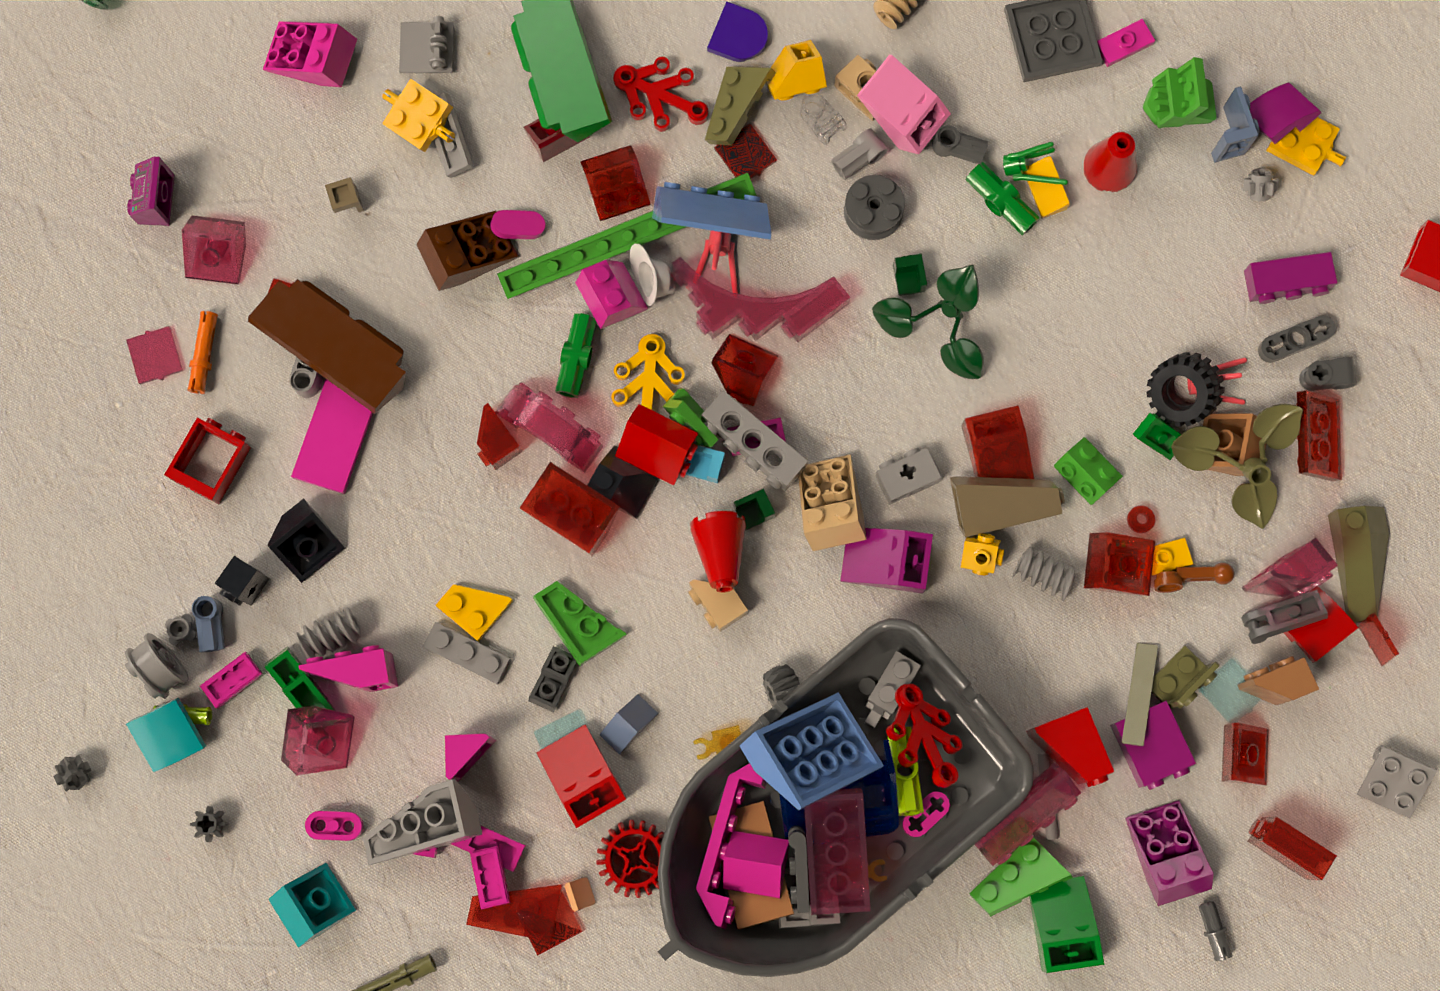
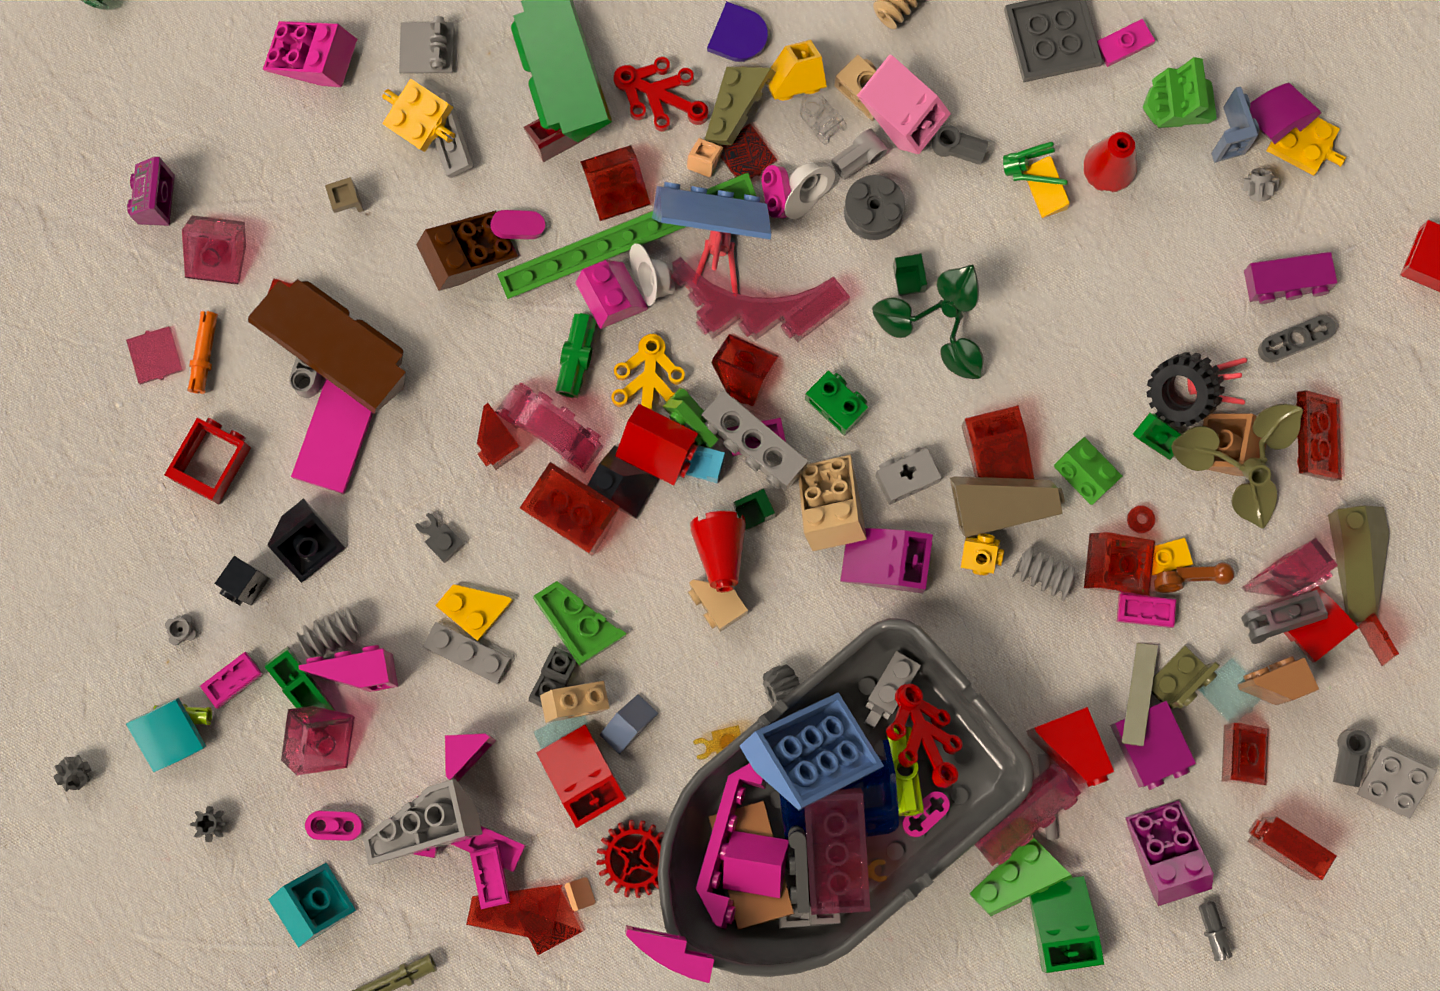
(155, 666): light grey wheel -> none
(209, 628): sand blue piece -> none
(441, 540): none -> dark grey plate
(574, 701): none -> tan brick
(671, 952): none -> dark pink slope
(704, 157): none -> light nougat slope
(776, 190): none -> dark pink plate
(807, 186): none -> white piece
(837, 402): none -> green brick
(1002, 198): green piece -> none
(1146, 610): none -> dark pink plate
(1332, 374): dark grey piece -> none
(1349, 761): none -> dark grey piece

